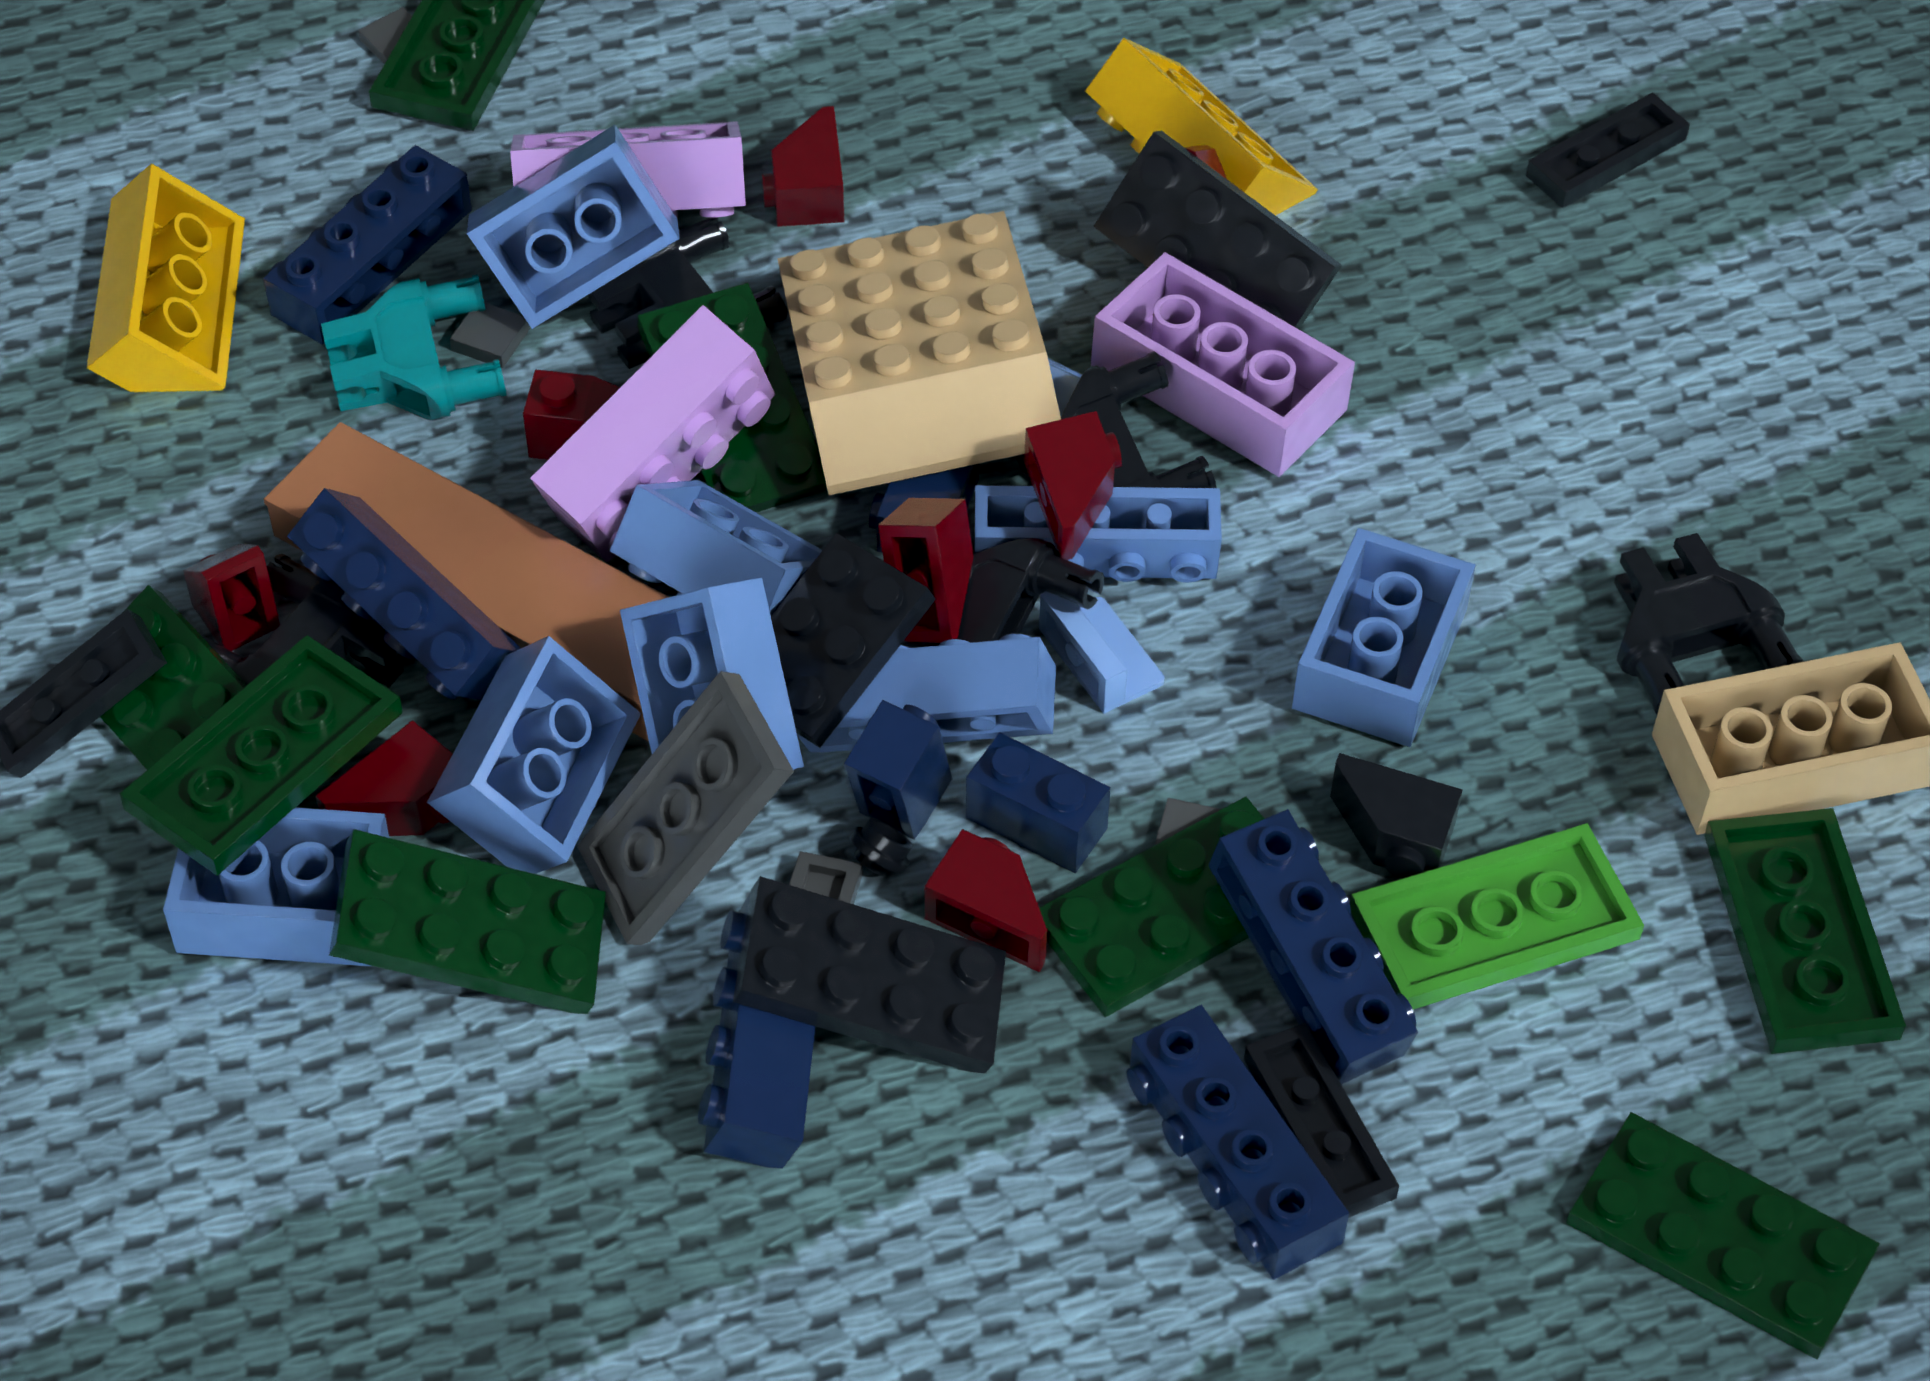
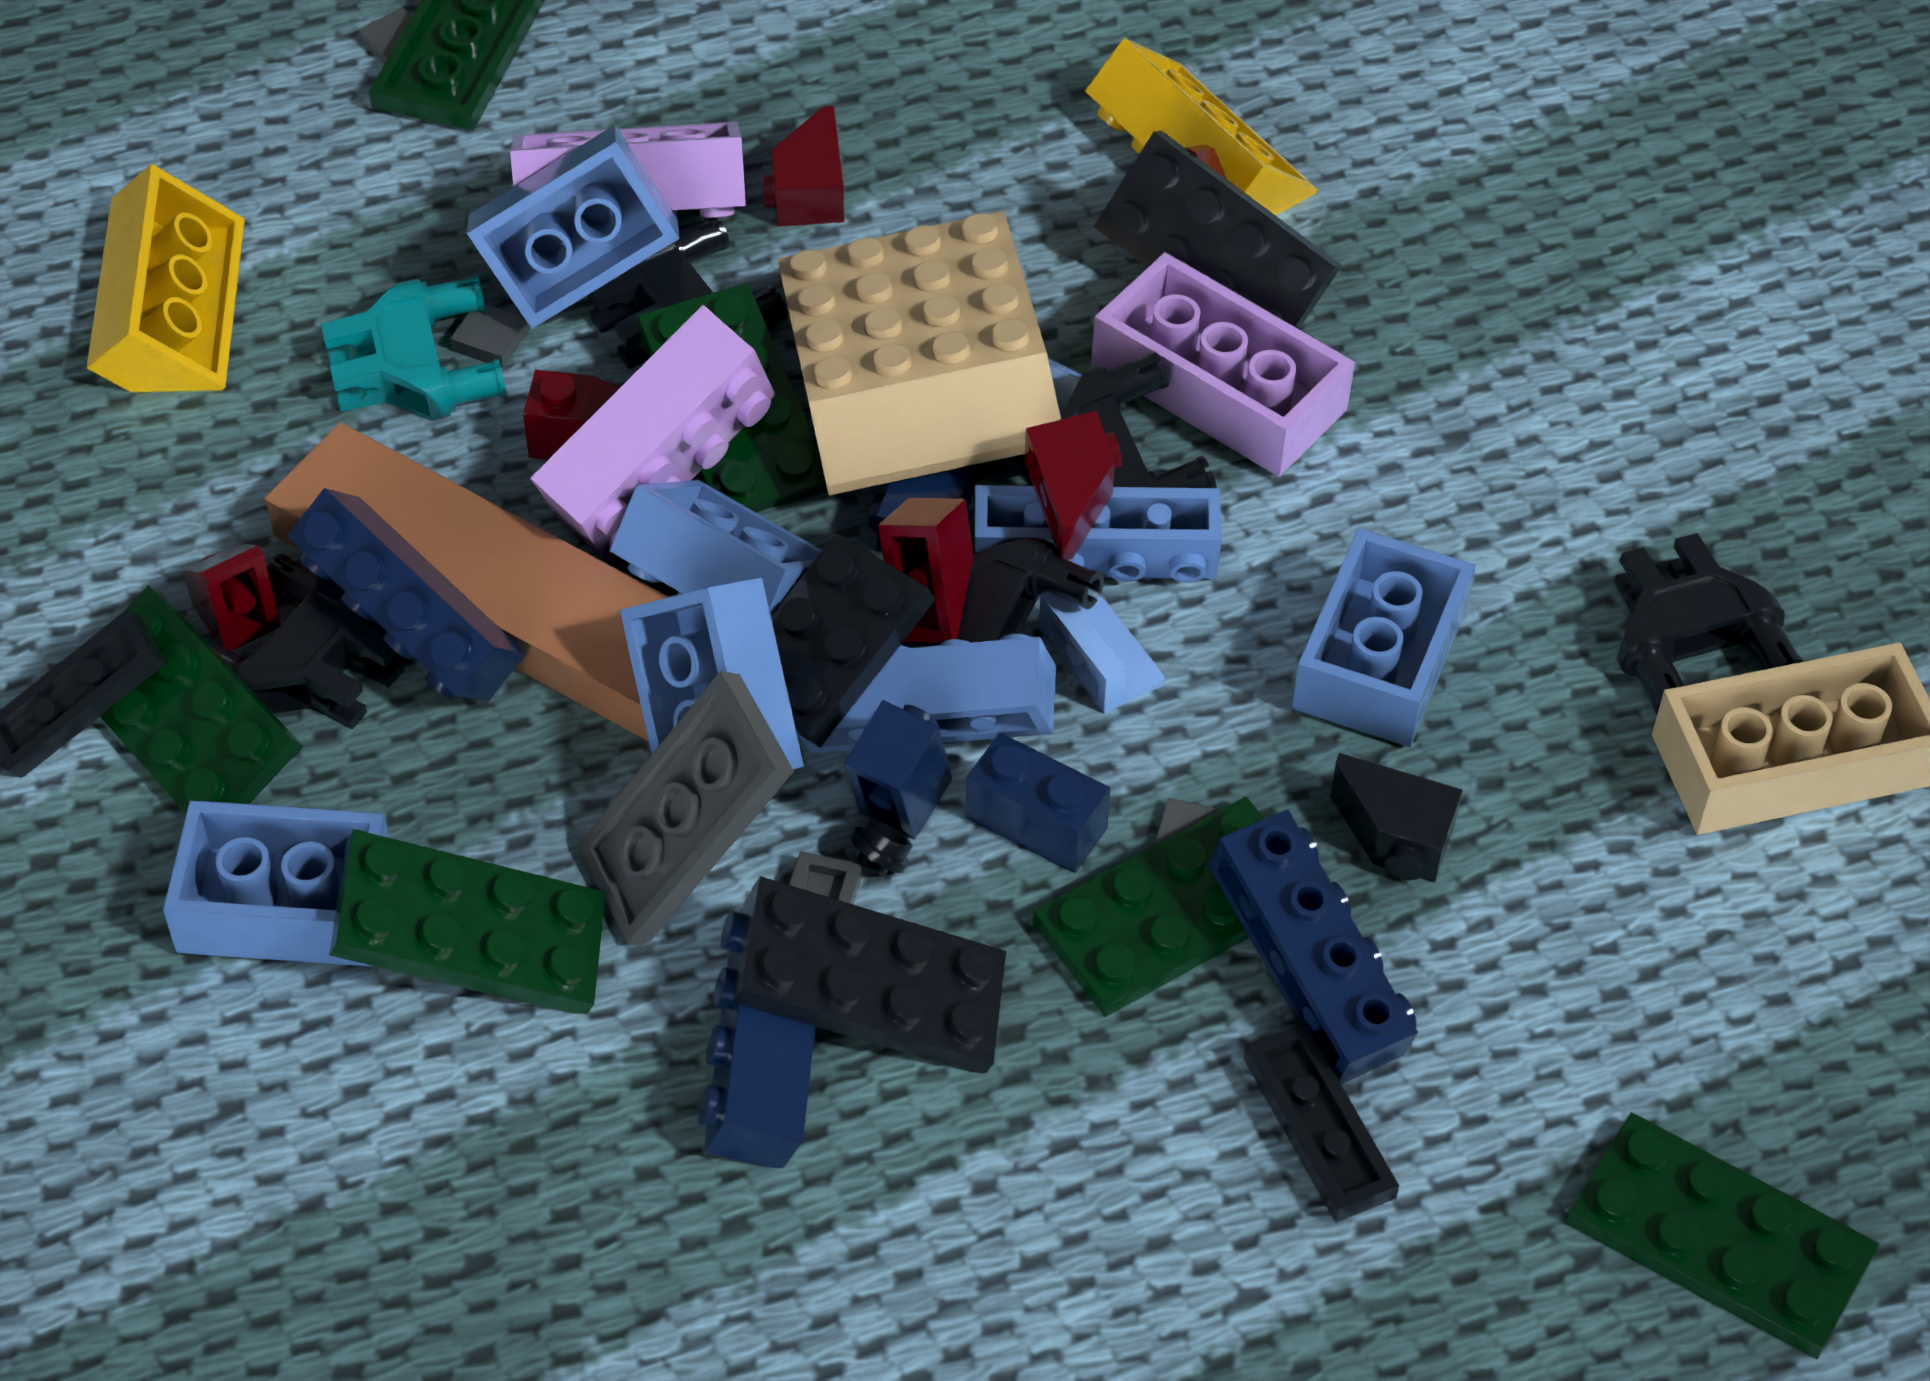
(261, 754): dark green plate -> none
(368, 242): dark blue brick -> none
(394, 782): dark red slope -> none
(535, 757): medium blue brick -> none
(987, 898): dark red slope -> none
(1236, 1142): dark blue brick -> none
(1497, 916): bright green plate -> none
(1607, 150): black plate -> none
(1804, 931): dark green plate -> none

